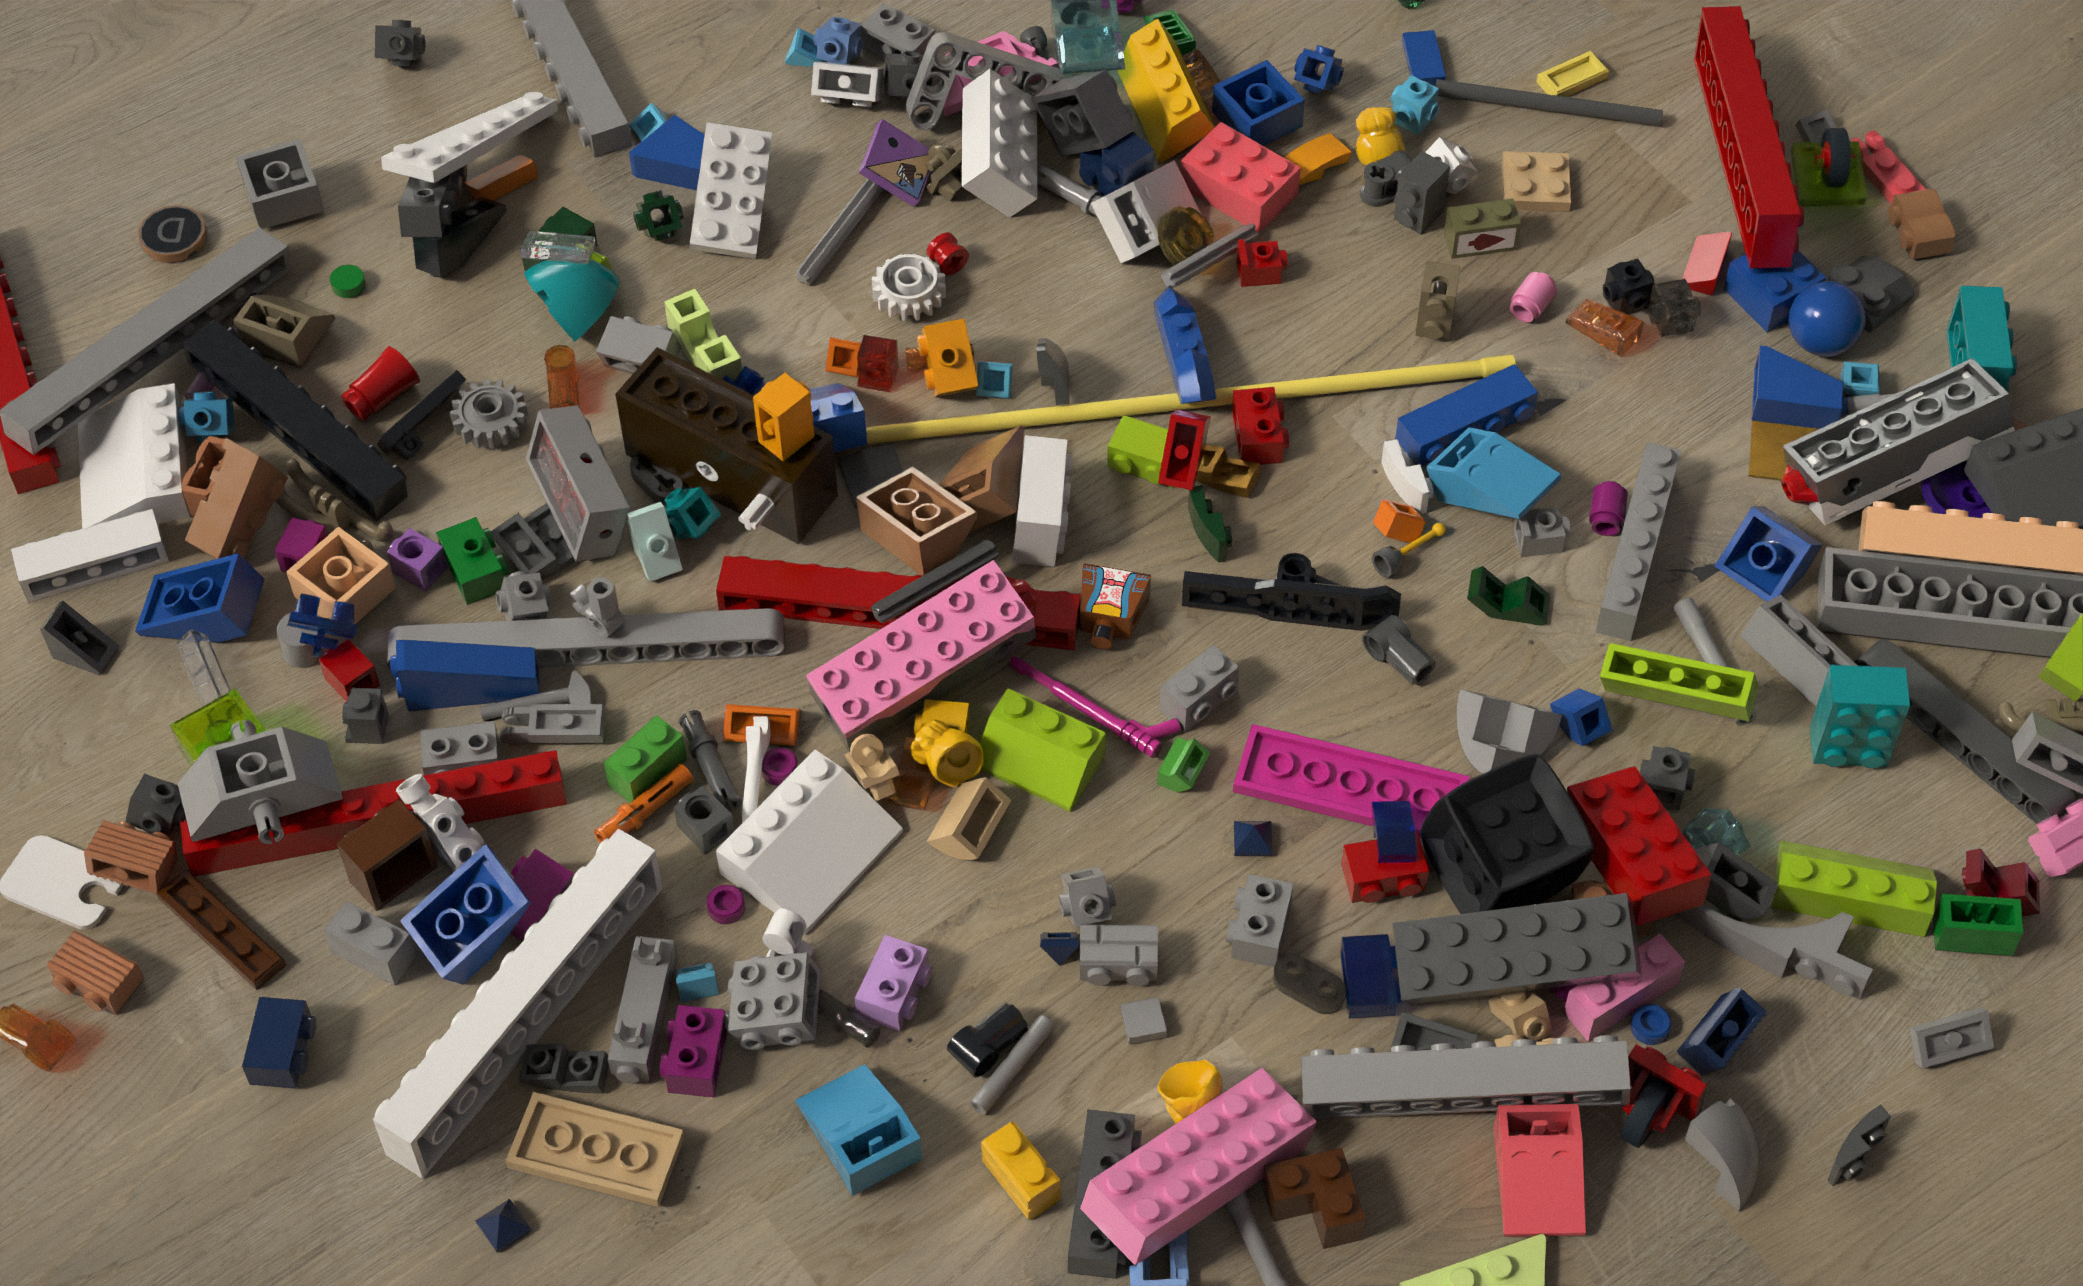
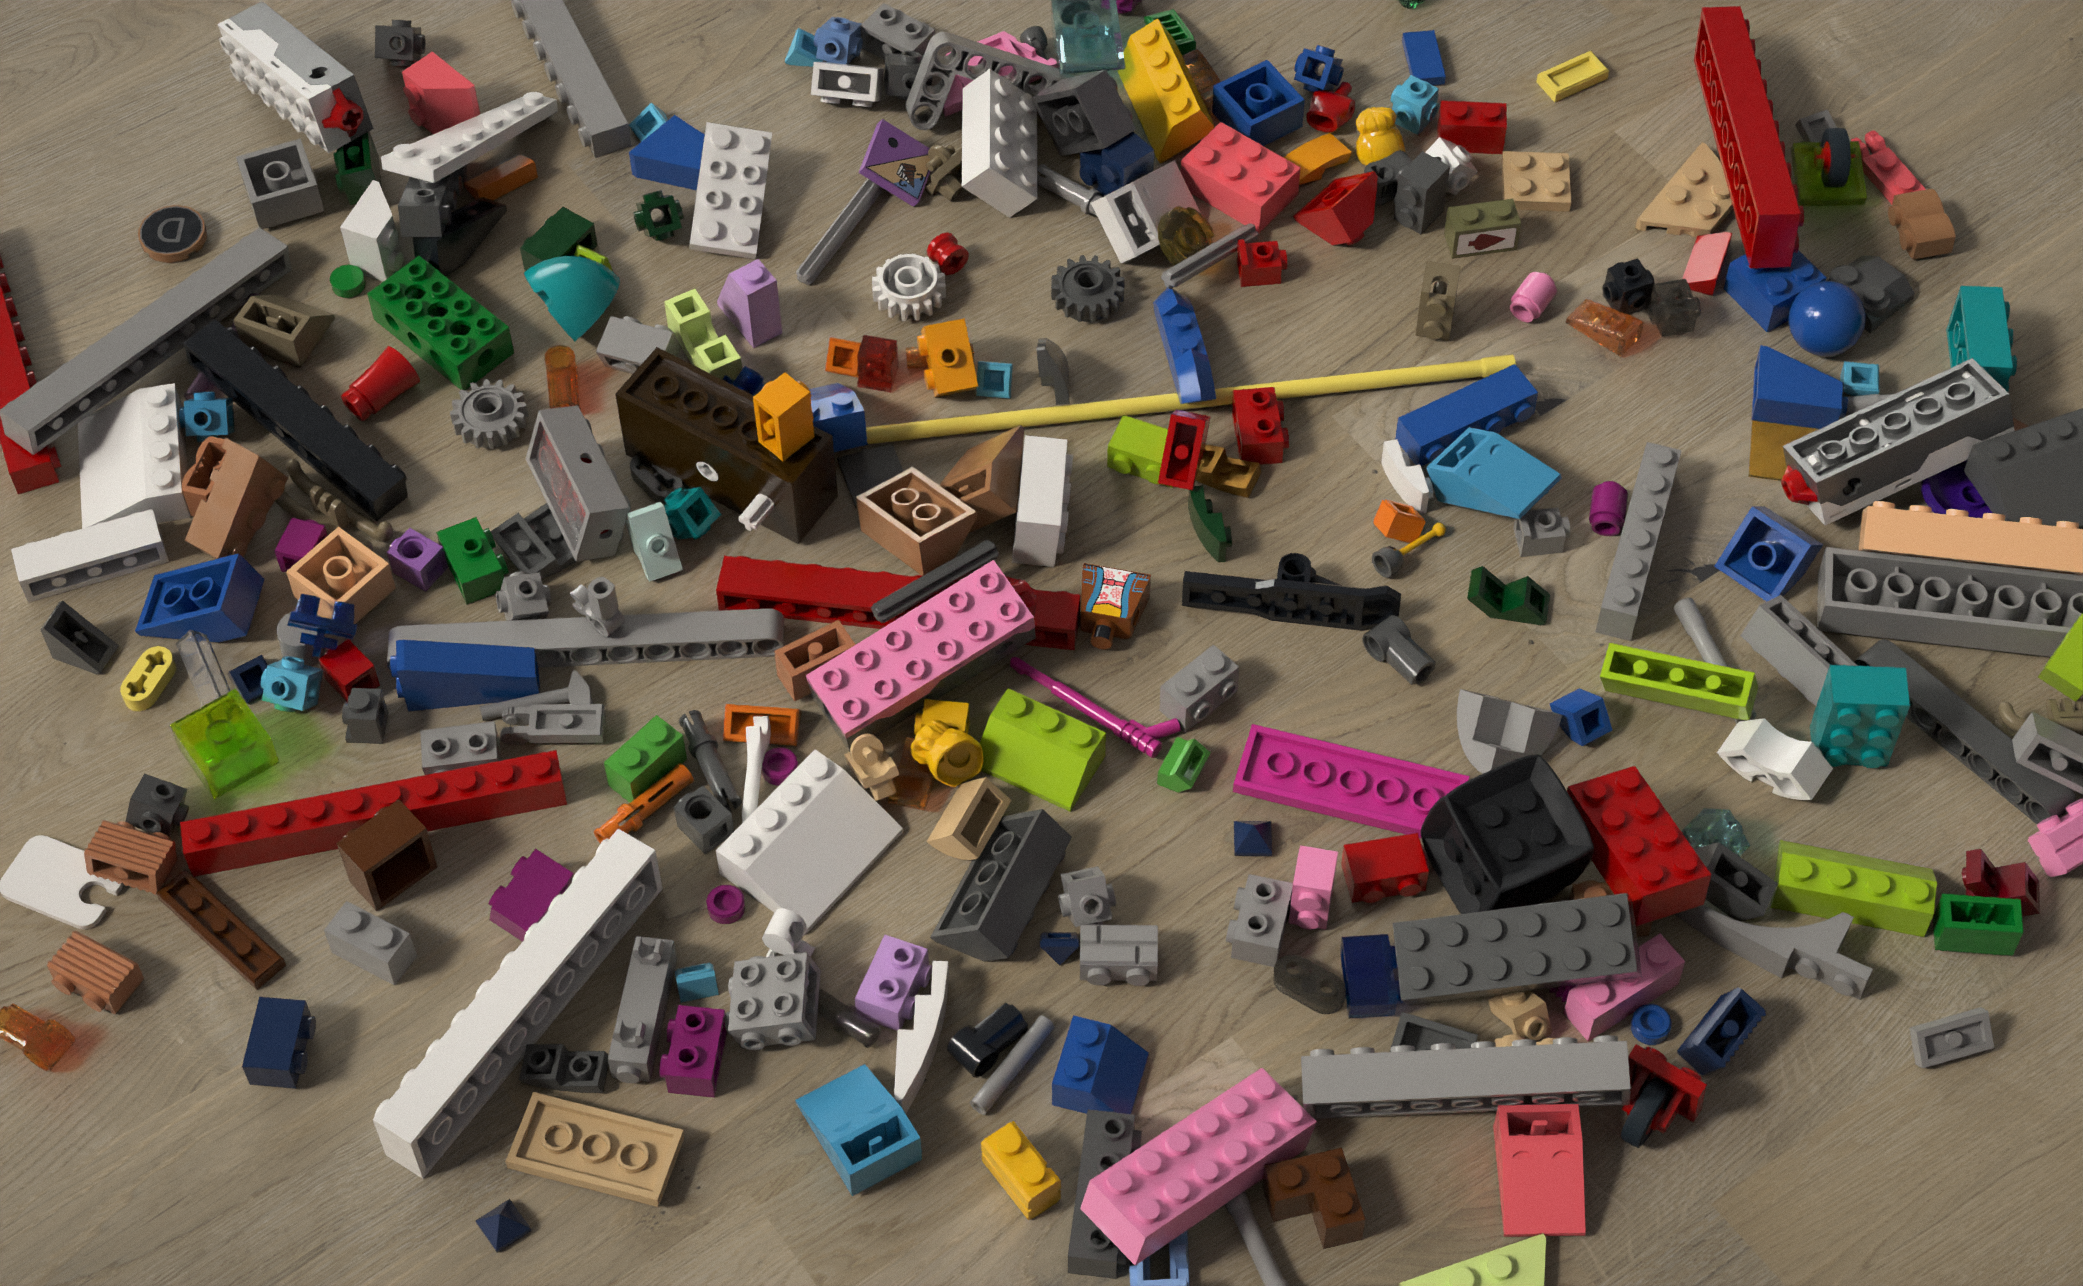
(150, 679): none -> light yellow beam
(248, 678): none -> dark blue slope
(257, 782): light grey slope -> none
(291, 684): none -> medium azure brick
(295, 77): none -> piece
(357, 167): none -> dark green brick
(372, 235): none -> white slope
(401, 435): black hinge -> none
(438, 94): none -> coral slope
(441, 323): none -> green brick
(443, 819): white brick -> none
(467, 916): blue slope -> none
(558, 247): clear tile -> none
(752, 303): none -> lavender slope
(809, 653): none -> nougat brick
(919, 1045): none -> white slope
(1003, 886): none -> dark grey slope
(1087, 289): none -> dark grey gear
(1098, 1069): none -> blue slope
(1143, 1020): light grey tile -> none
(1189, 1087): yellow hair -> none
(1313, 887): none -> bright pink brick
(1331, 109): none -> red piece
(1341, 209): none -> red slope
(1394, 831): clear blue slope -> none
(1474, 125): none -> red brick
(1549, 102): dark grey piece -> none
(1668, 775): dark grey brick -> none
(1693, 199): none -> tan wing
(1731, 1145): light grey brick -> none
(1764, 753): none -> white brick
(1857, 1145): dark grey slope -> none

